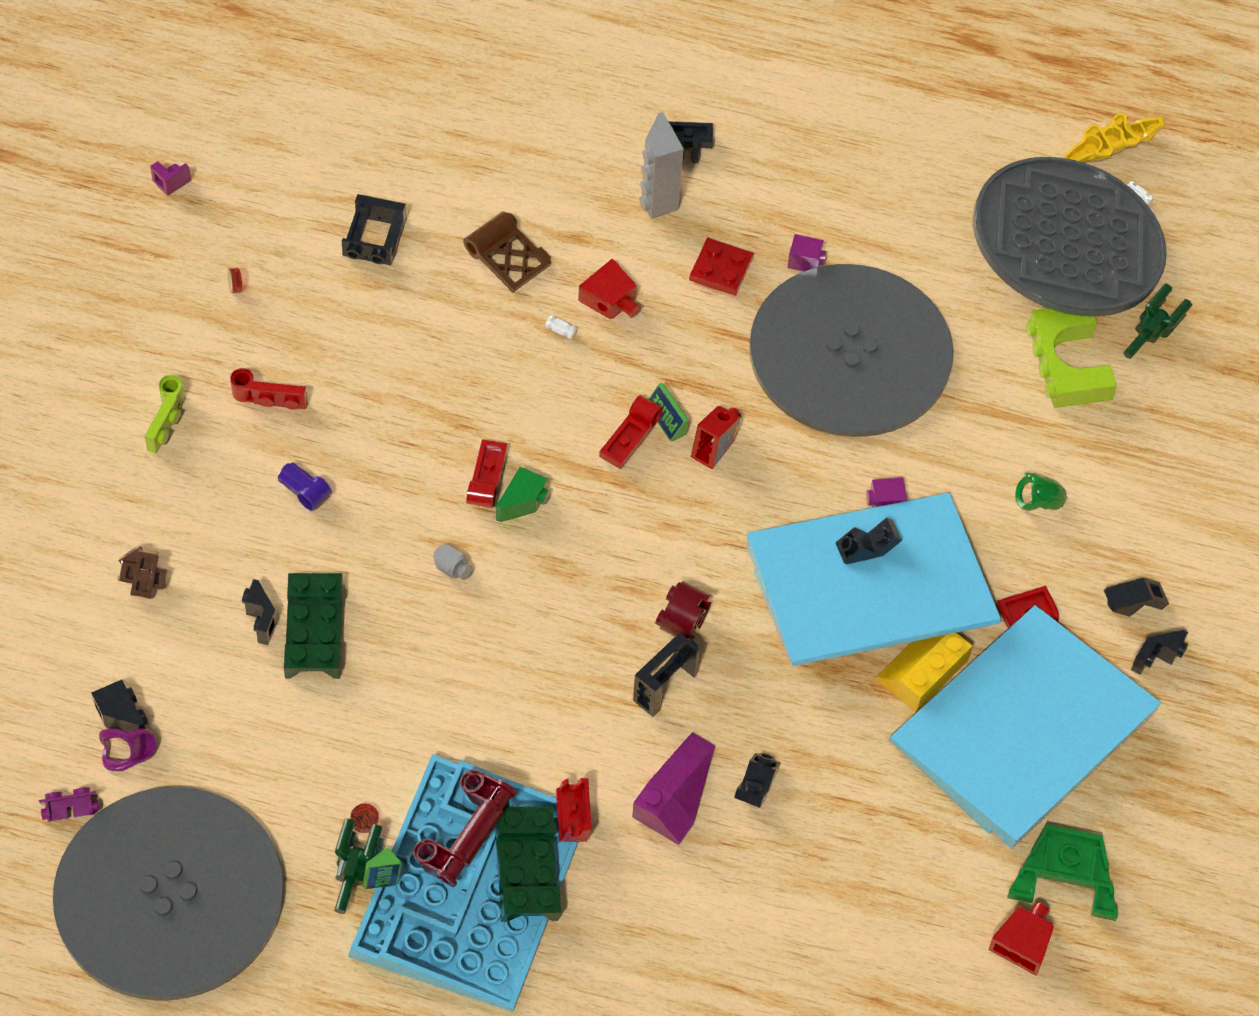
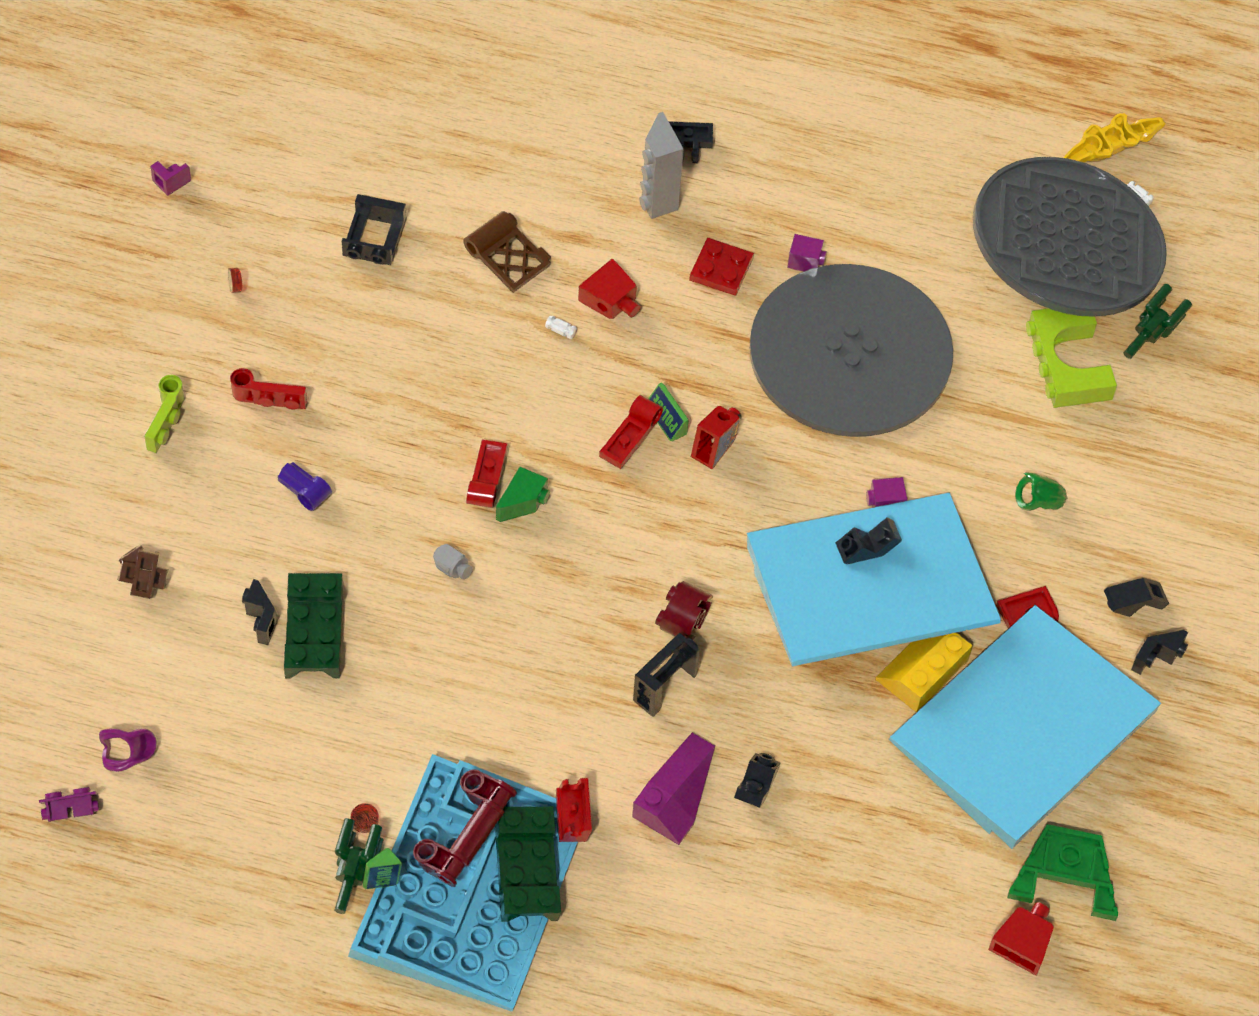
(117, 707): black slope -> none
(168, 893): dark grey plate -> none

